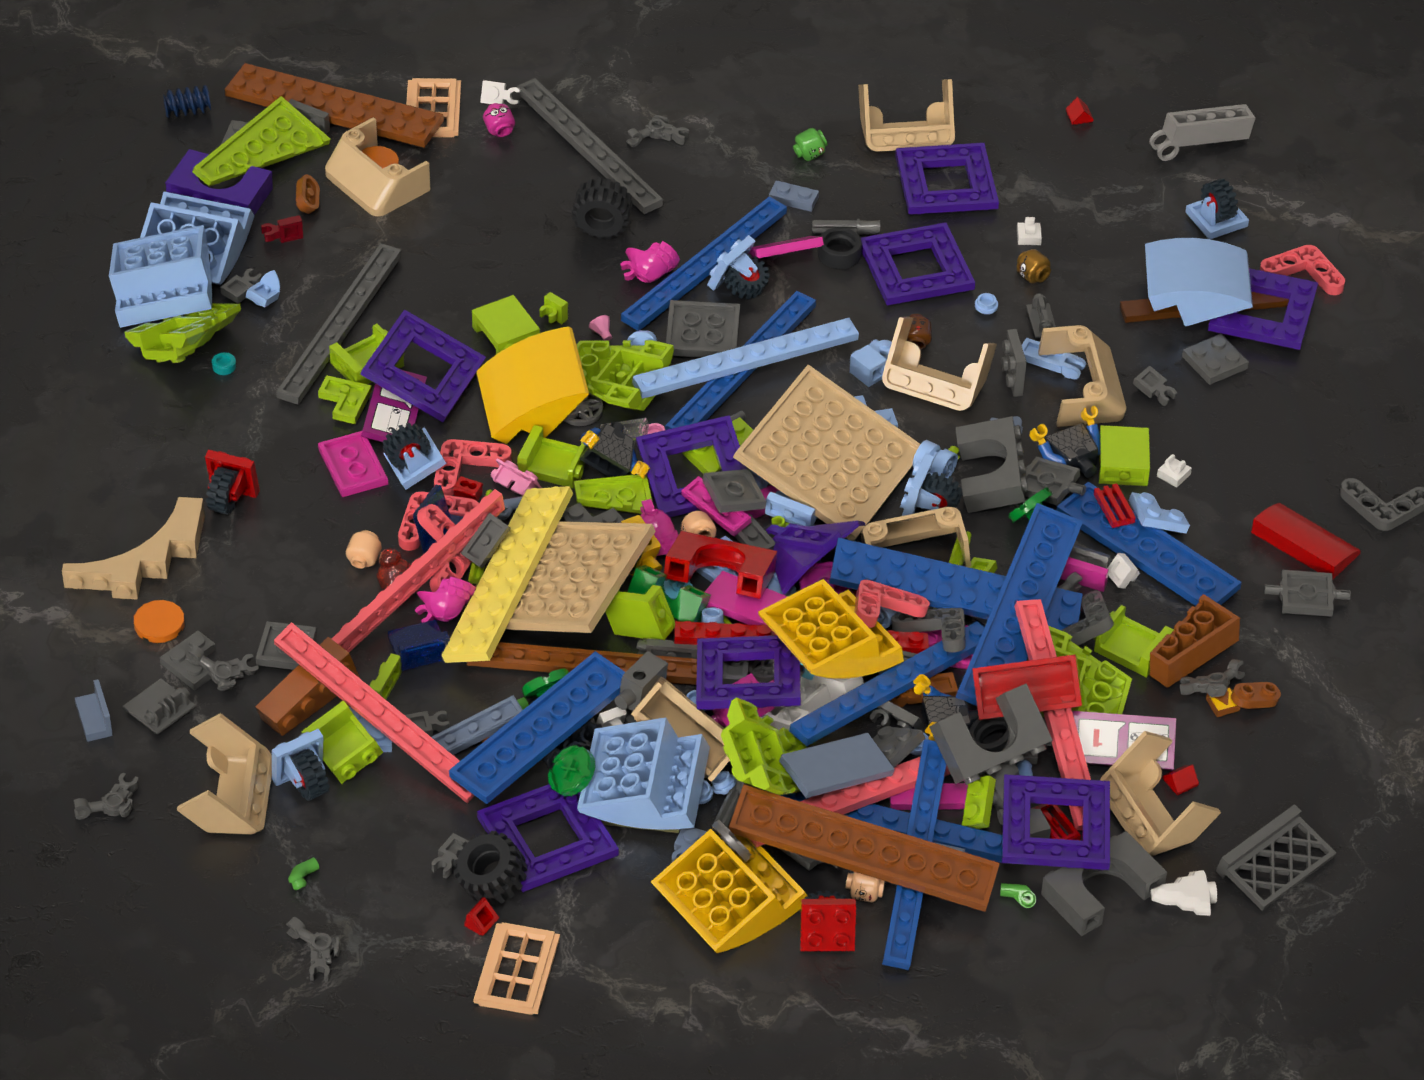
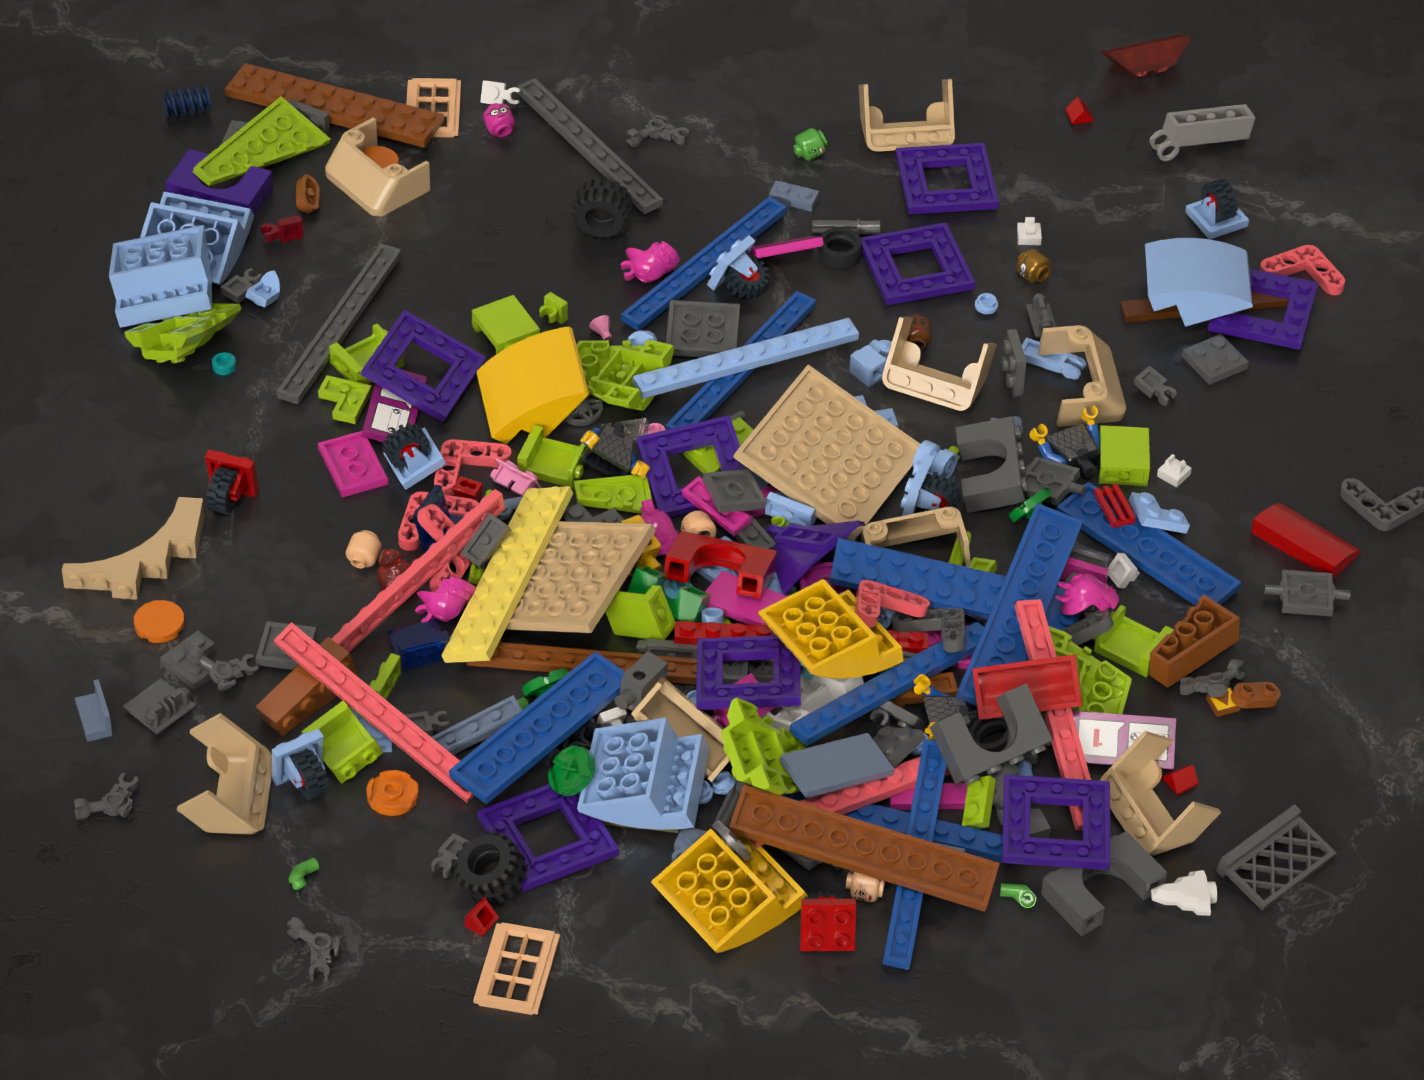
(392, 793): none -> orange tile
(1056, 831): red tile -> none
(1084, 591): none -> dark pink helmet
(1148, 55): none -> clear red wedge

